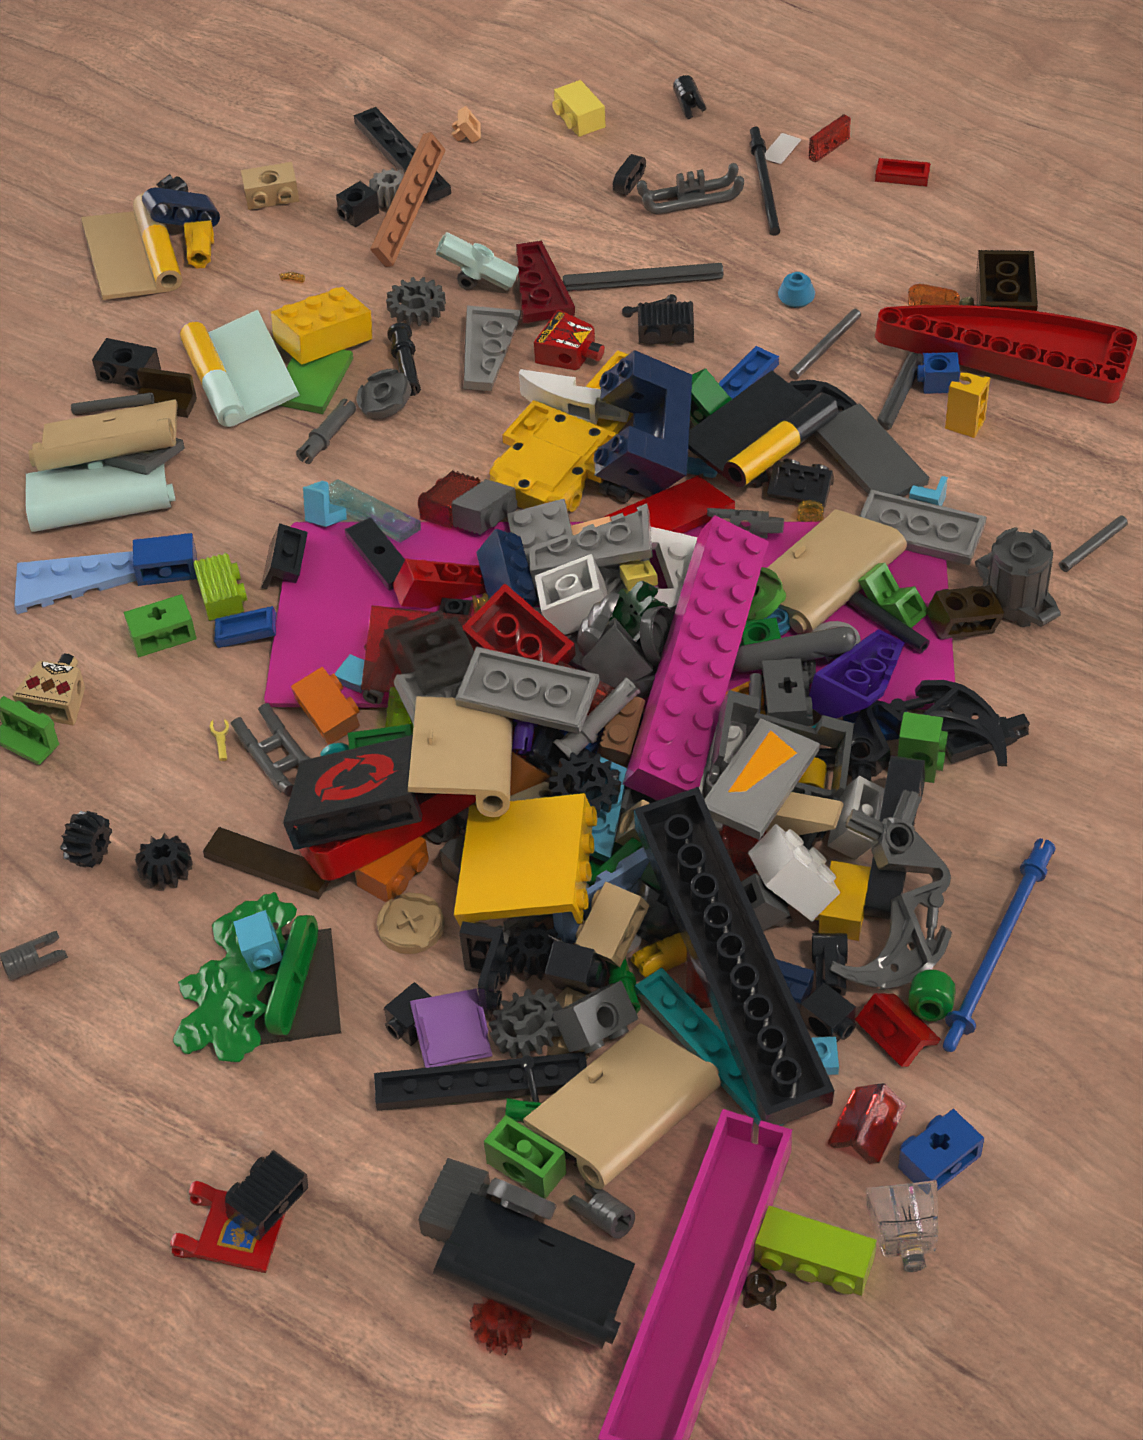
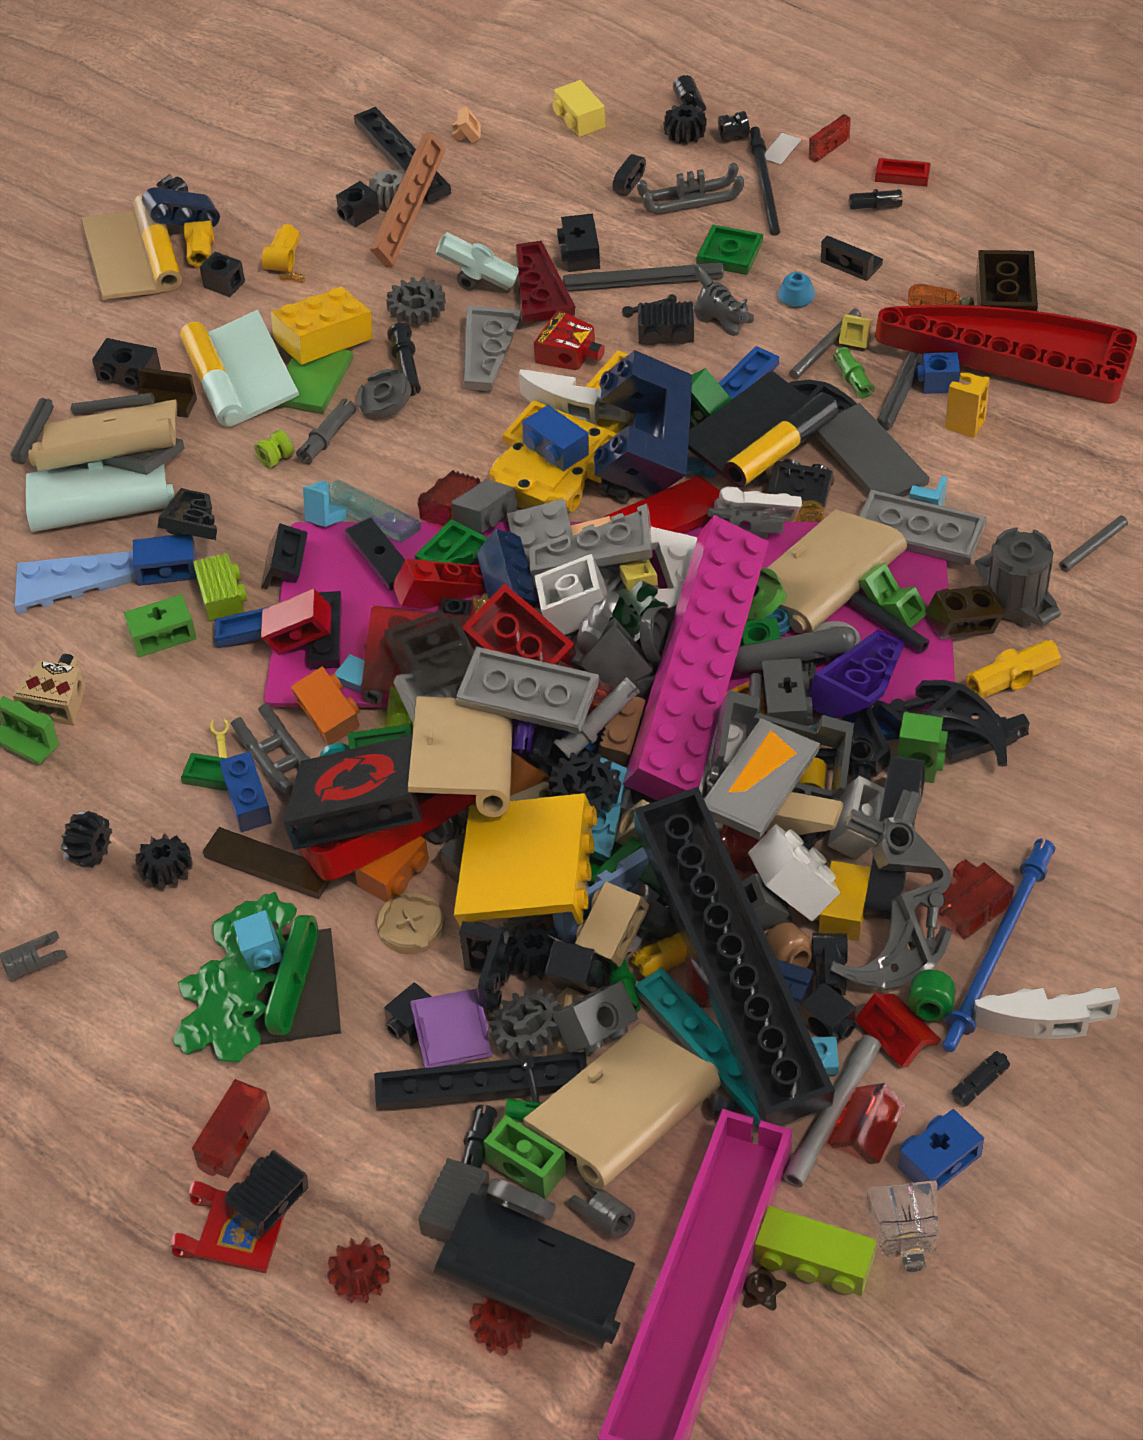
(31, 430): none -> dark grey axle
(189, 514): none -> black wing
(203, 772): none -> green tile
(222, 274): none -> black brick
(231, 1129): none -> clear red brick
(245, 791): none -> blue brick
(270, 185): tan brick -> none
(274, 448): none -> lime wheel
(281, 254): none -> yellow piece
(296, 621): none -> red brick
(327, 649): none -> black plate
(355, 1257): none -> clear red gear
(452, 544): none -> green wing
(479, 1131): none -> black pin
(555, 437): none -> blue brick
(579, 242): none -> black brick
(685, 123): none -> black gear
(717, 1103): none -> black hinge
(718, 303): none -> dark grey animal
(731, 247): none -> green tile
(733, 126): none -> black wheel
(778, 505): none -> white hinge
(790, 944): none -> medium nougat head
(807, 1155): none -> light grey piece
(849, 258): none -> black panel
(853, 372): none -> bright green pin
(855, 331): none -> light yellow tile
(875, 199): none -> black axle
(975, 897): none -> clear red hips
(980, 1079): none -> black axle
(1014, 668): none -> yellow piece
(1034, 1016): none -> white slope

